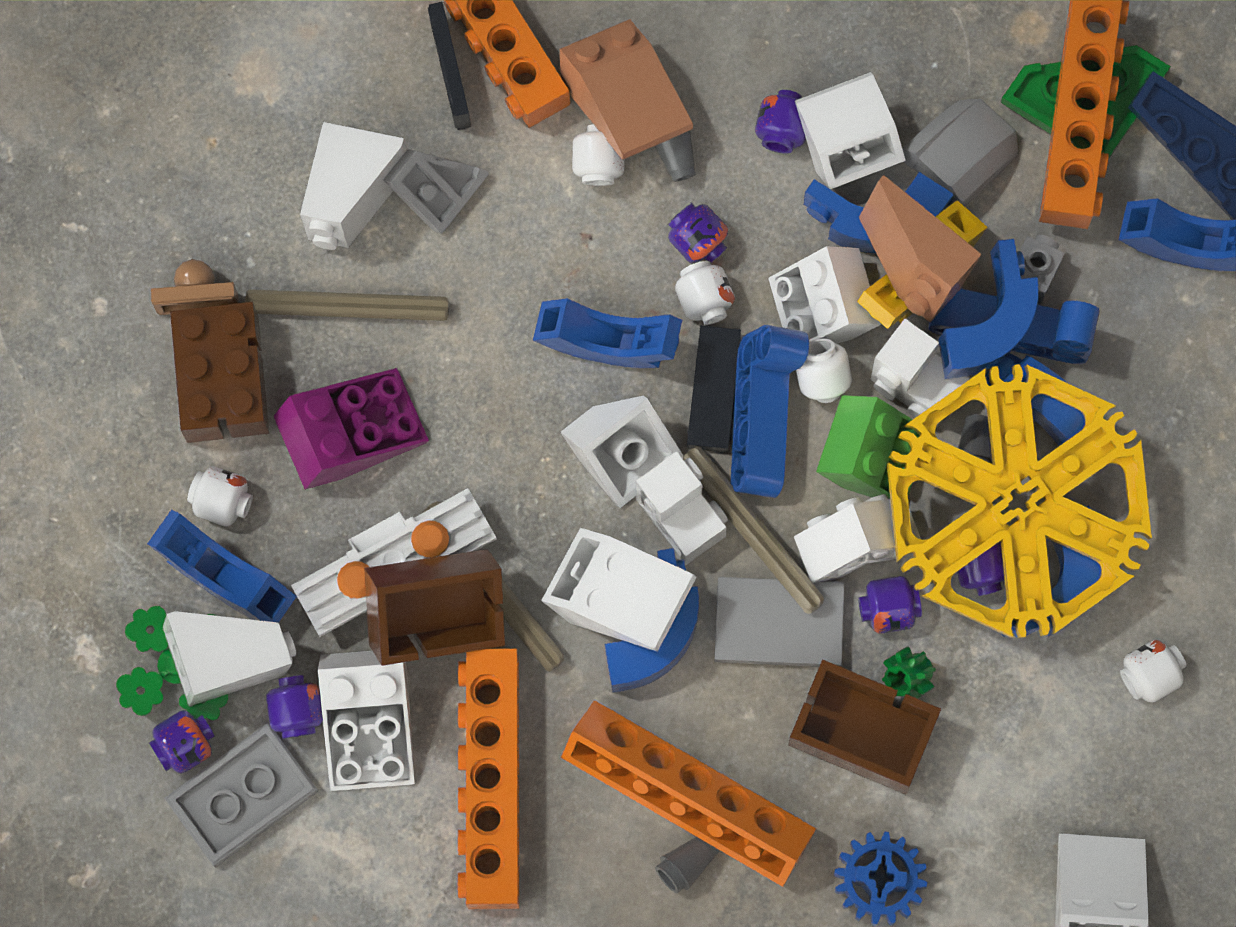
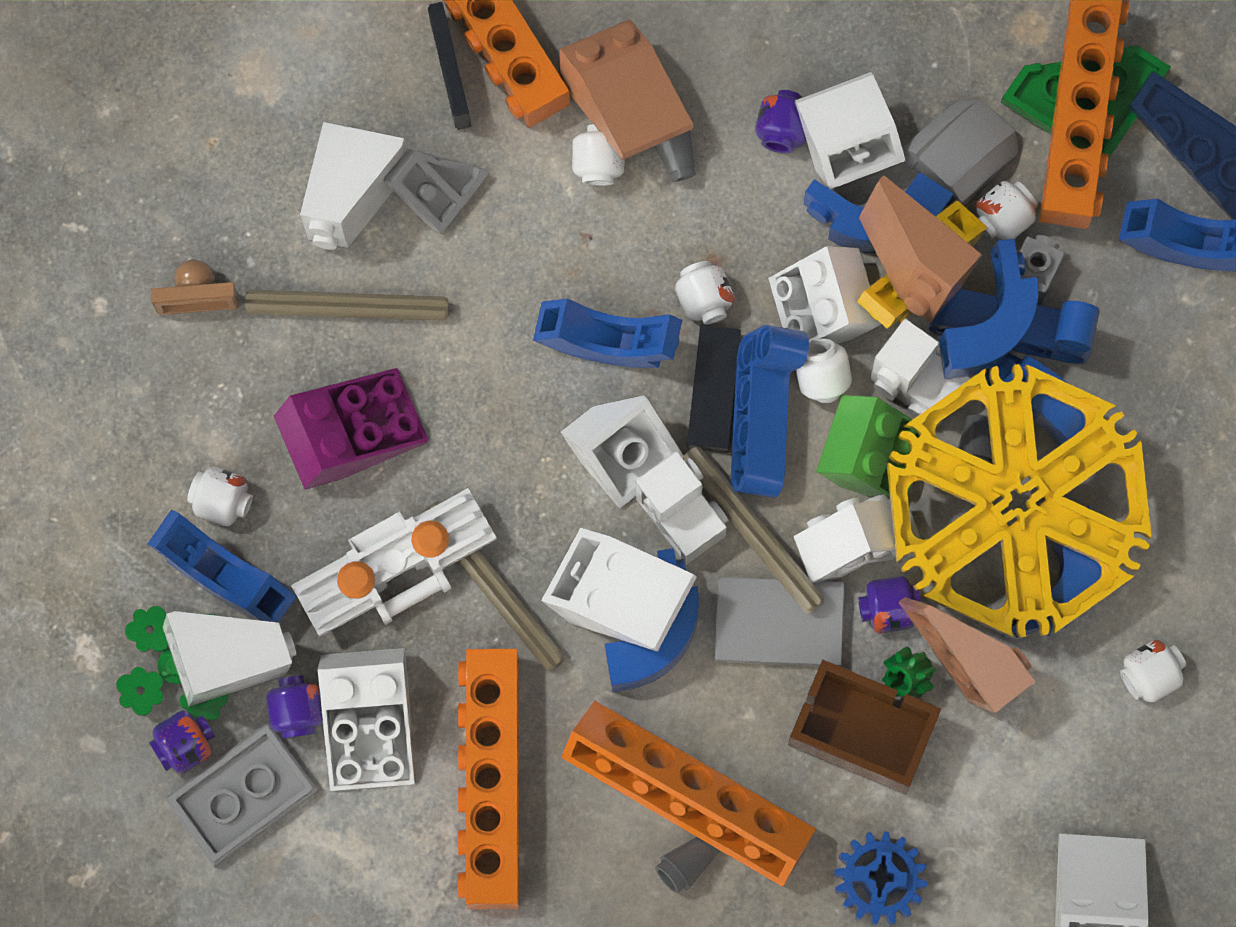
(219, 371): reddish brown piece -> none
(438, 603): reddish brown piece -> none
(698, 233): dark purple head -> none
(979, 665): none -> nougat slope
(984, 572): dark purple head -> none
(1007, 210): none -> white head

